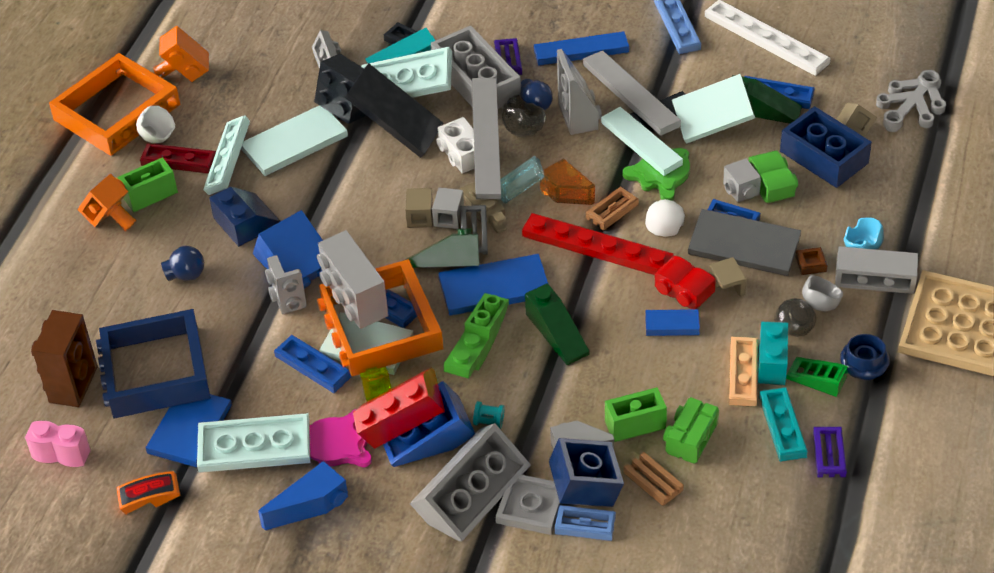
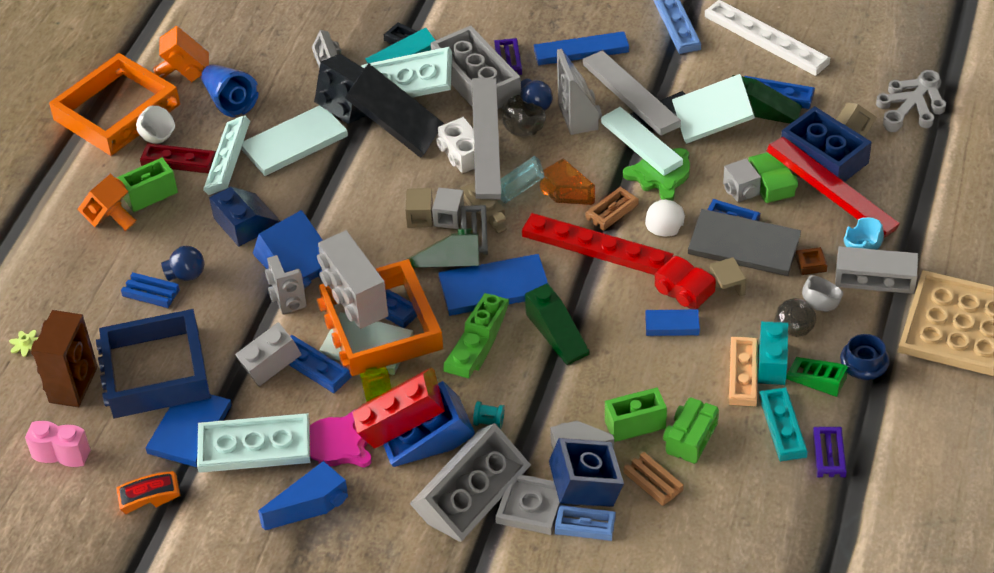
(24, 342): none -> yellowish green plant
(152, 287): none -> blue tile
(230, 89): none -> blue cone
(268, 354): none -> light grey brick
(829, 184): none -> red tile

